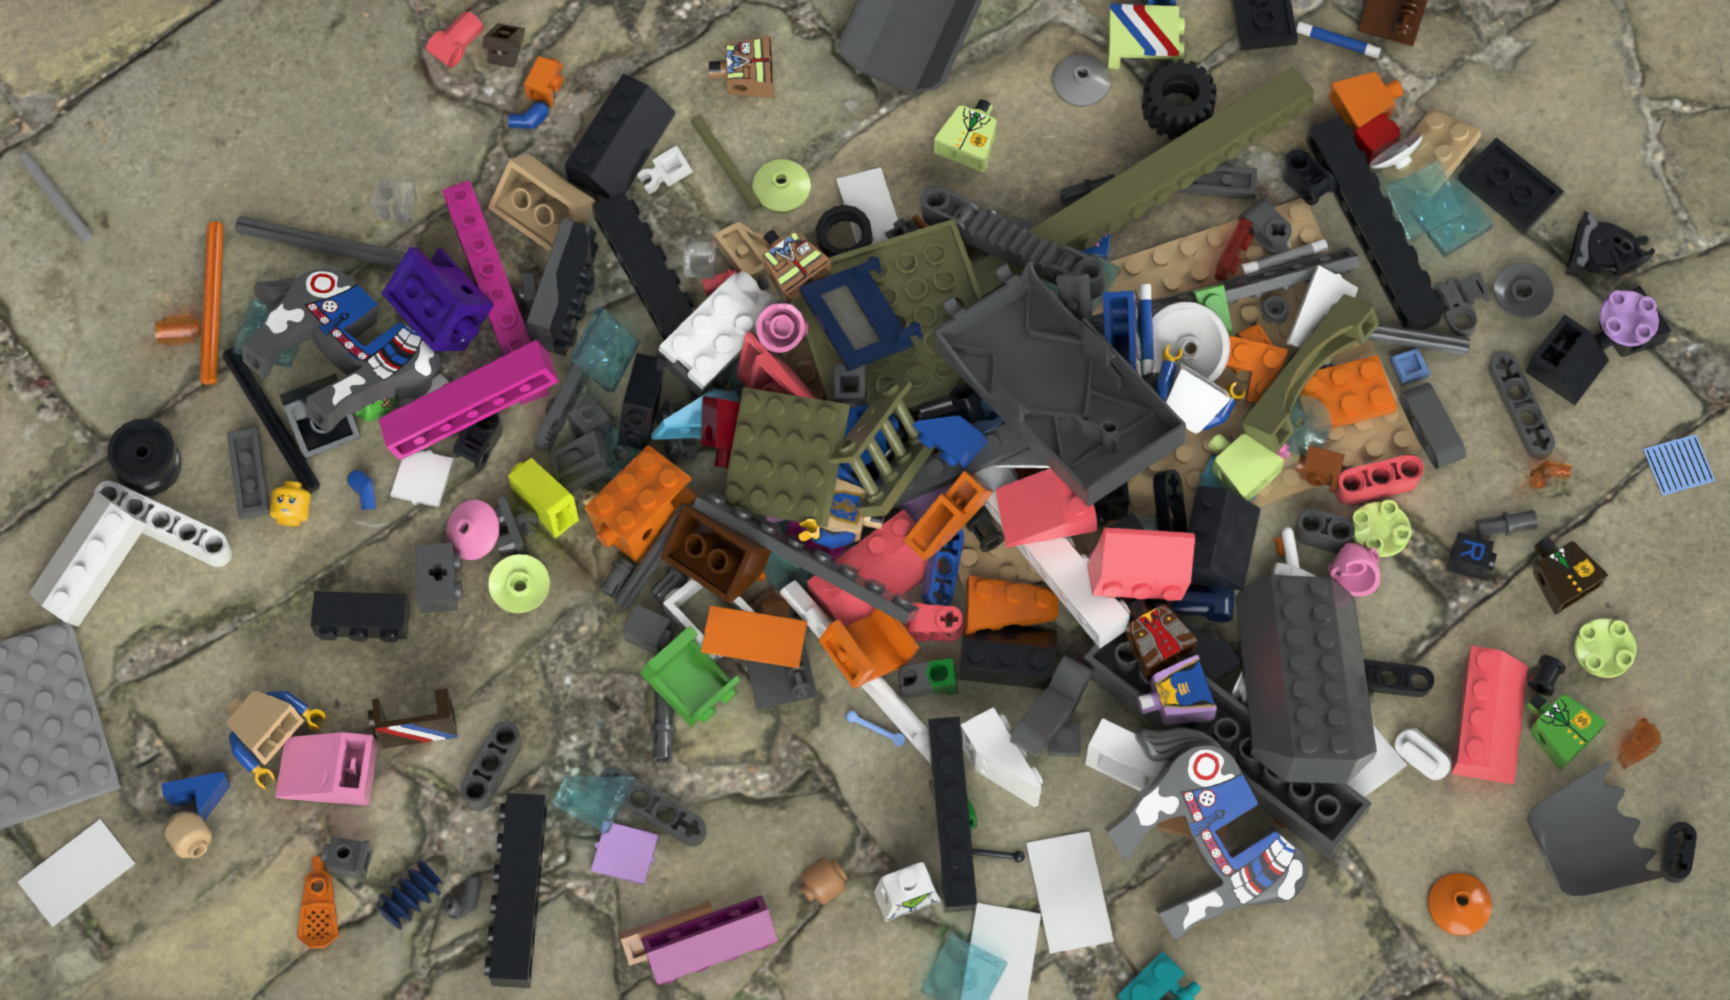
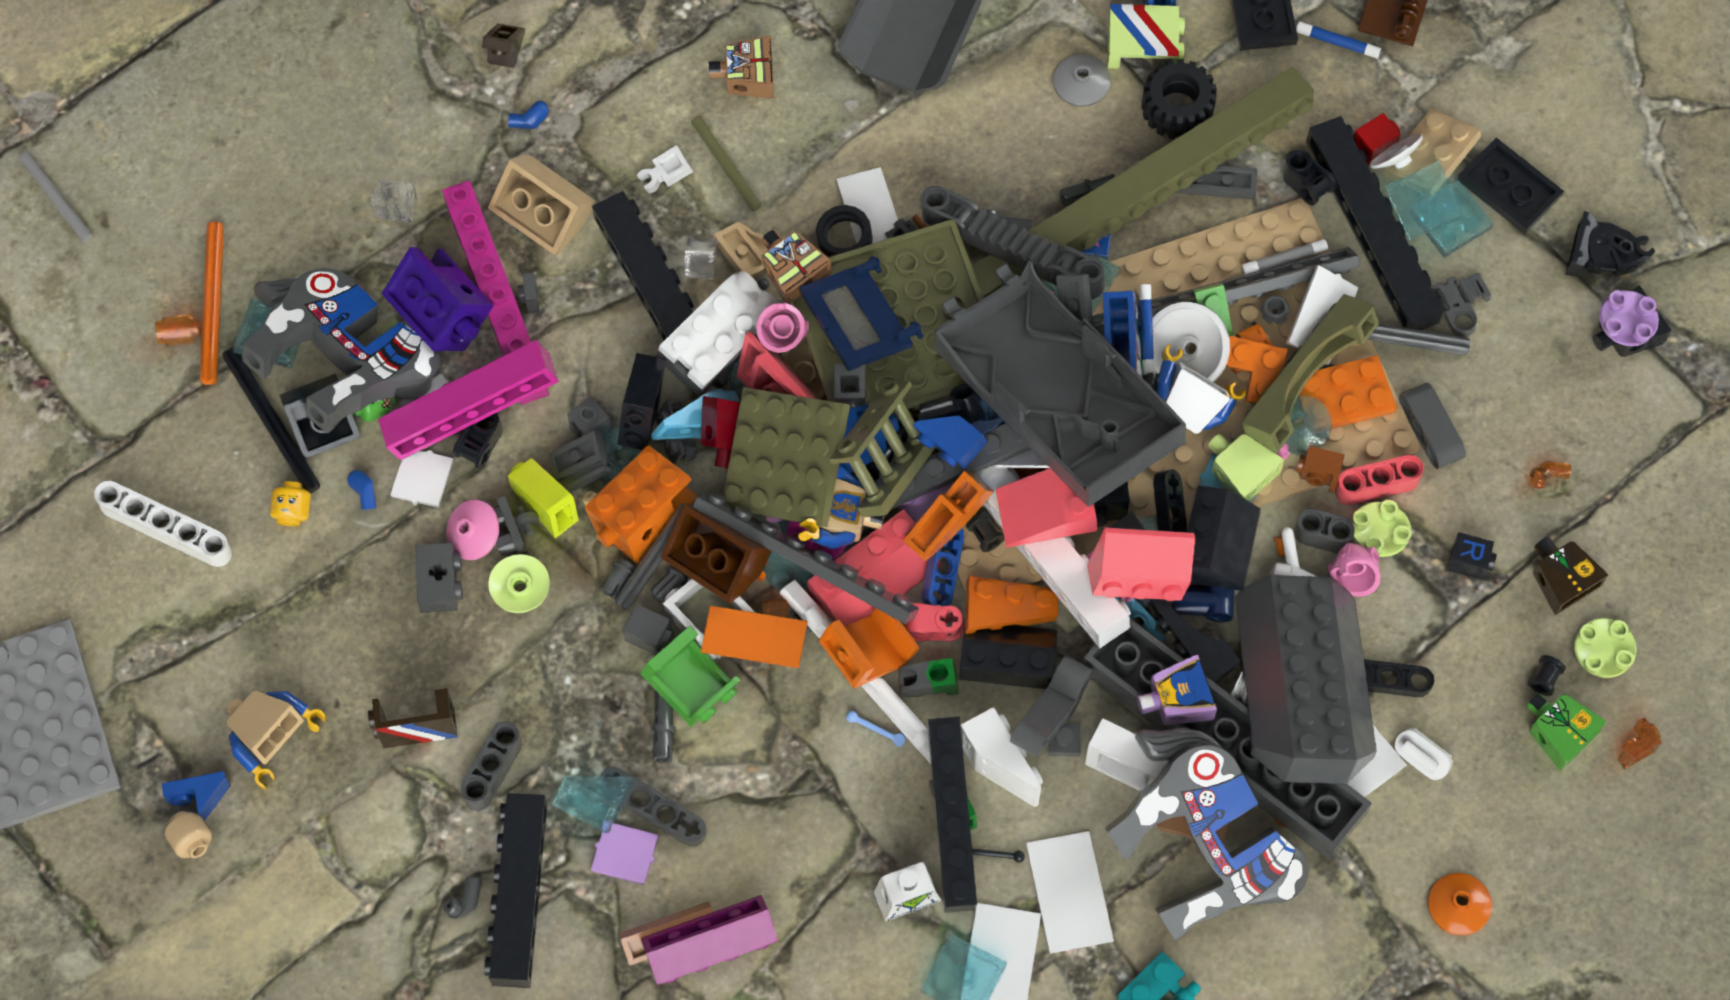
(76, 872): white window -> none
(87, 559): white slope -> none
(144, 456): black wheel -> none
(248, 473): dark grey plate -> none
(317, 903): orange piece -> none
(319, 242): dark grey axle -> none
(328, 768): bright pink slope -> none
(354, 865): dark grey brick -> none
(360, 616): black brick -> none
(409, 894): dark blue piece -> none
(450, 44): coral piece -> none
(544, 80): orange brick -> none
(559, 407): dark grey piece -> none
(564, 288): black piece -> none
(605, 350): clear light blue plate -> none
(619, 138): black slope -> none
(711, 285): coral pin -> none
(779, 684): dark grey hinge -> none
(785, 196): yellowish green dish -> none
(823, 880): medium nougat head -> none
(968, 136): yellowish green torso -> none
(1157, 637): torso -> none
(1230, 259): clear red plate -> none
(1268, 226): dark grey piece -> none
(1364, 98): orange torso -> none
(1409, 366): medium blue tile -> none
(1490, 716): coral slope -> none
(1506, 523): dark grey axle -> none
(1518, 406): dark grey beam -> none
(1525, 279): dark grey dish -> none
(1568, 360): black slope -> none
(1589, 839): dark grey piece -> none
(1679, 464): light blue sticker -> none
(1686, 852): black beam -> none

